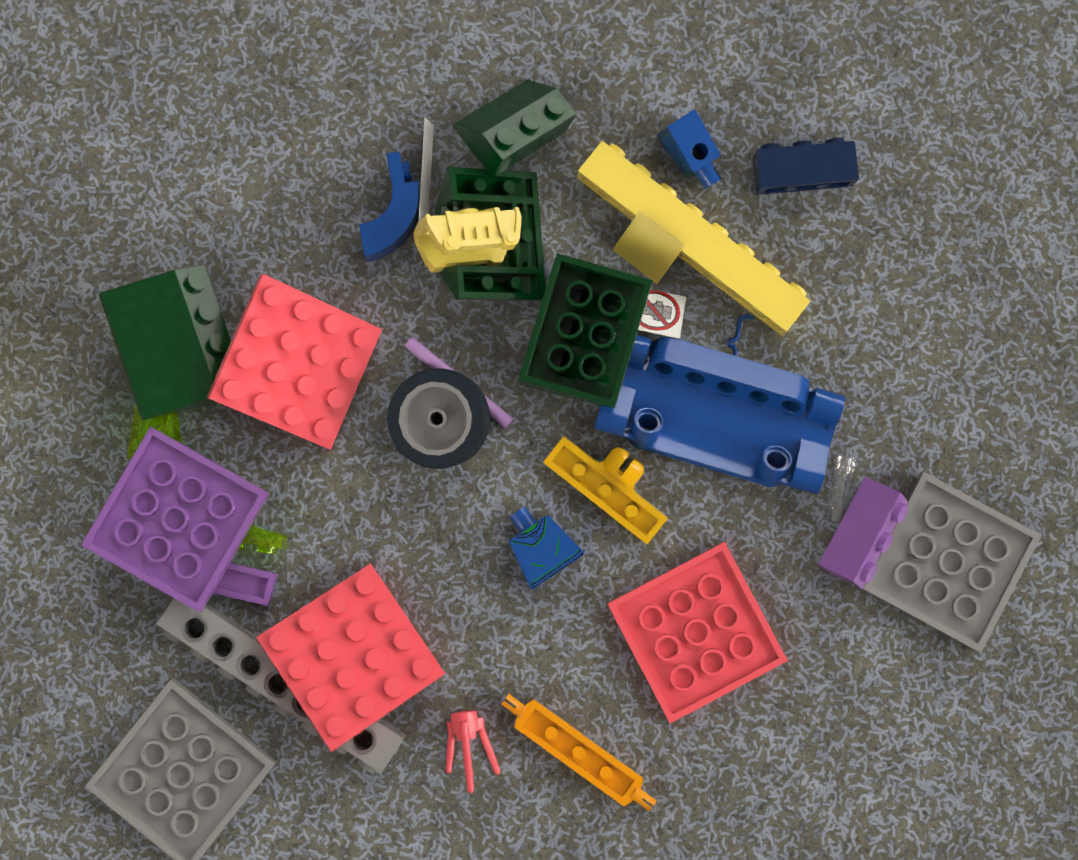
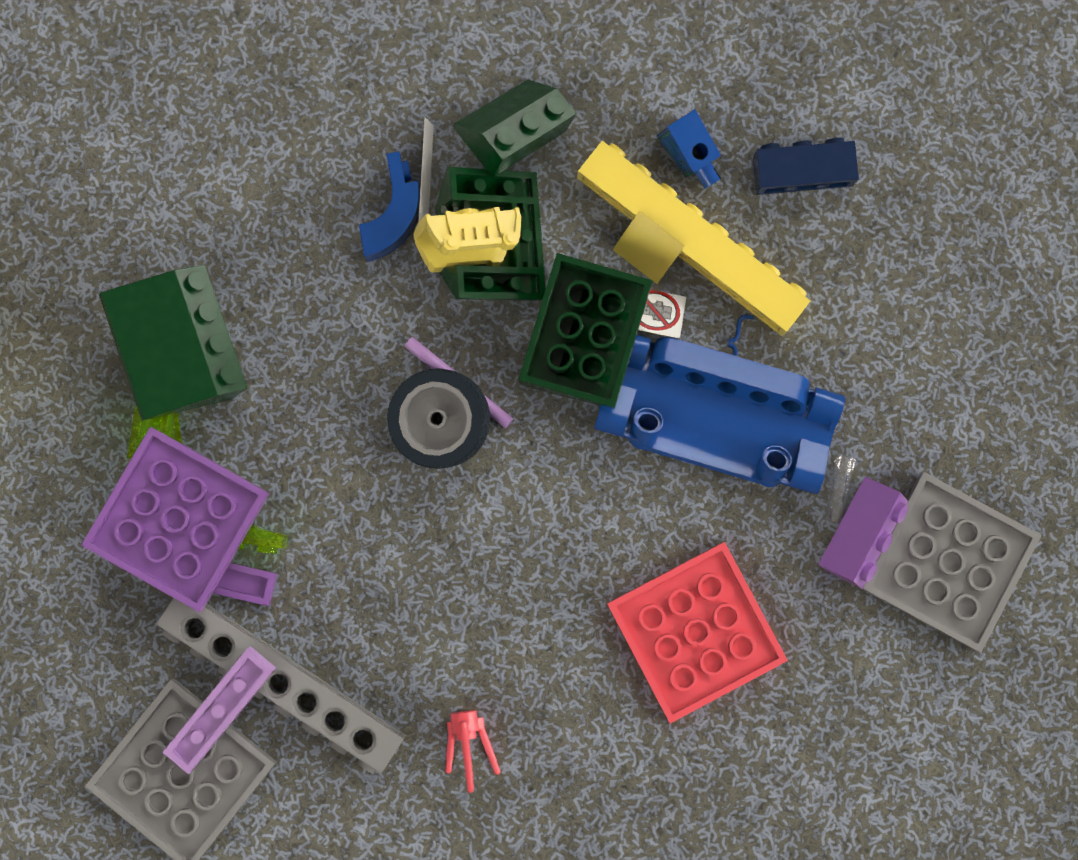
(219, 710): none -> lavender plate
(294, 362): coral plate -> none
(350, 657): coral plate -> none
(541, 547): blue torso -> none
(578, 752): light orange plate -> none
(608, 486): yellow plate -> none

